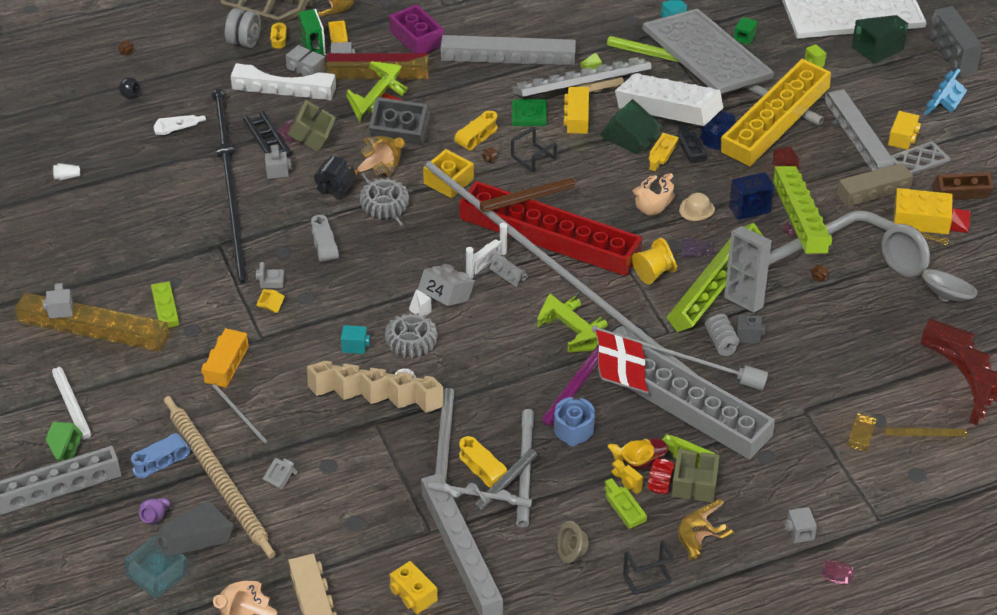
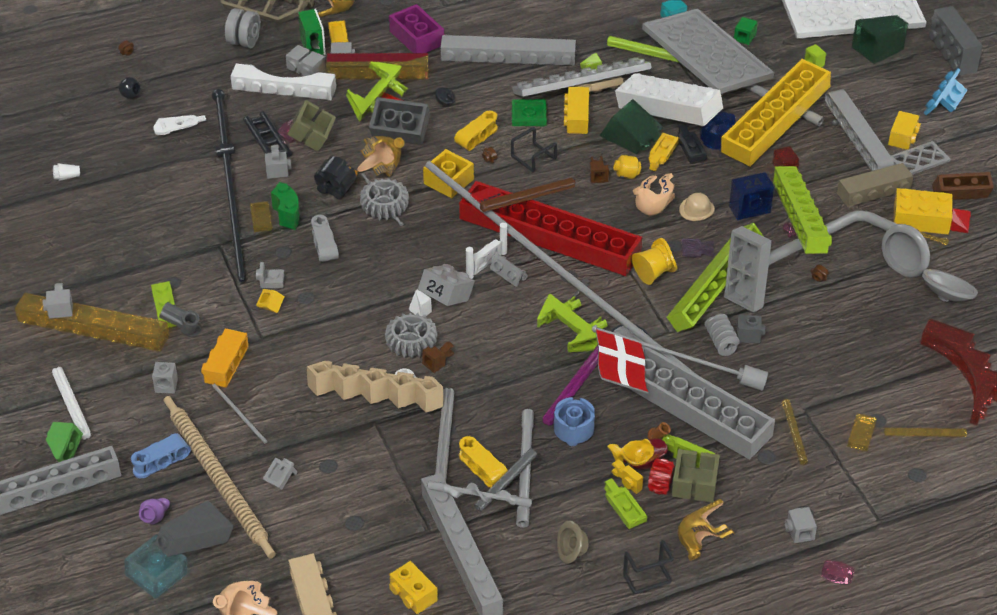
(165, 377): none -> light grey brick
(179, 317): none -> dark grey piece
(261, 216): none -> clear yellow tile
(282, 35): yellow beam -> none
(287, 204): none -> green brick
(354, 339): teal brick -> none
(435, 358): none -> reddish brown piece
(444, 96): none -> black hat
(486, 194): none -> red sticker
(598, 171): none -> reddish brown piece
(627, 167): none -> yellow head
(659, 432): none -> dark orange pin
(795, 432): none -> clear yellow bar

